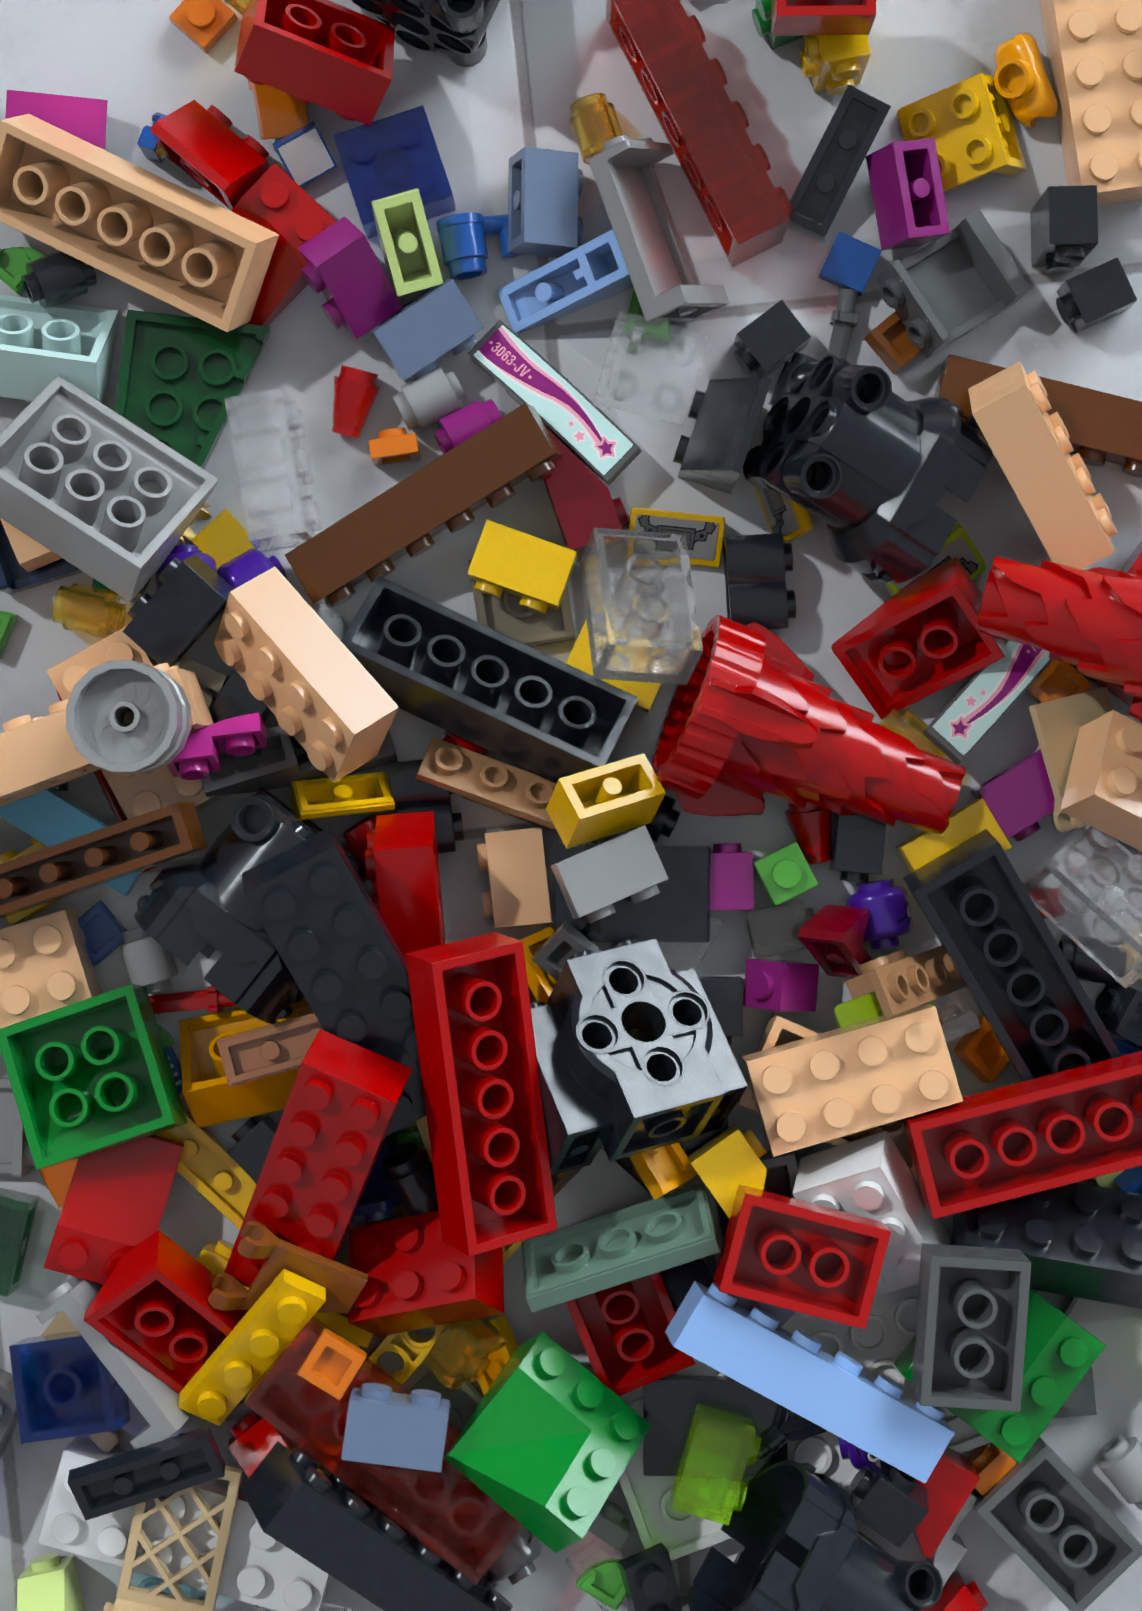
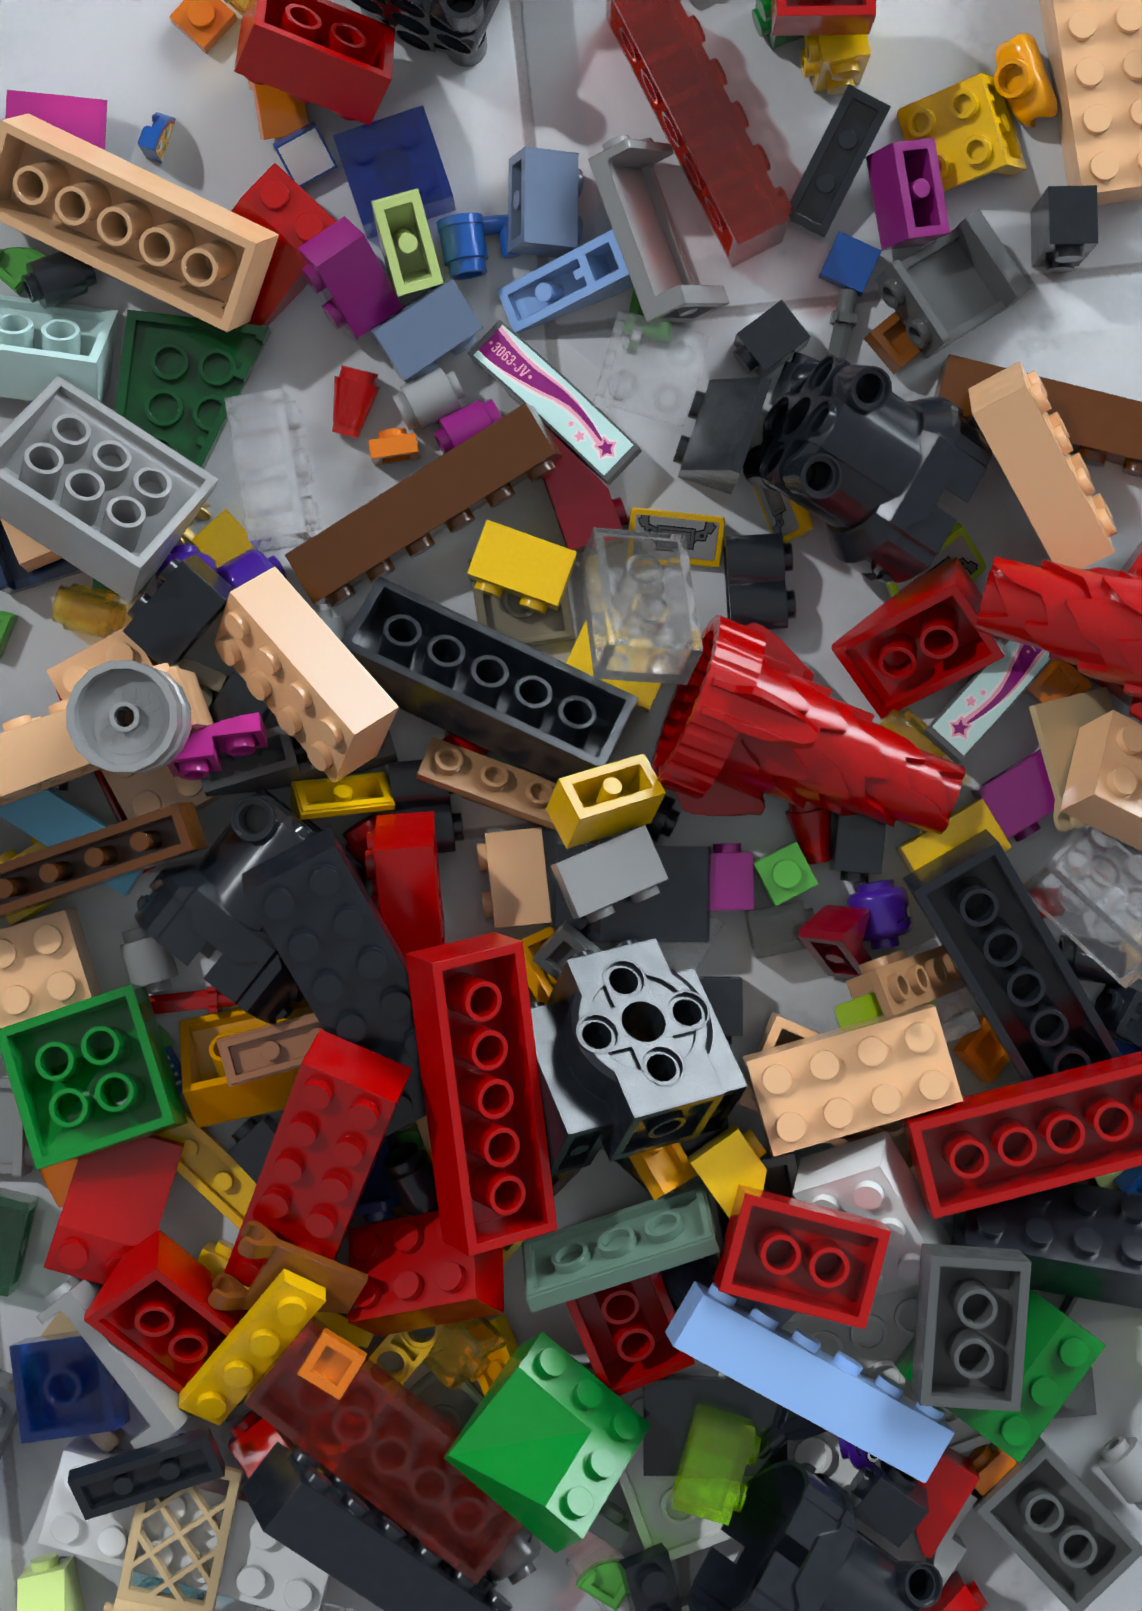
(101, 932): blue tile -> none
(210, 151): red slope -> none
(396, 1427): sand blue brick -> none
(593, 124): clear yellow brick -> none
(781, 985): magenta brick -> none
(1095, 296): black brick -> none

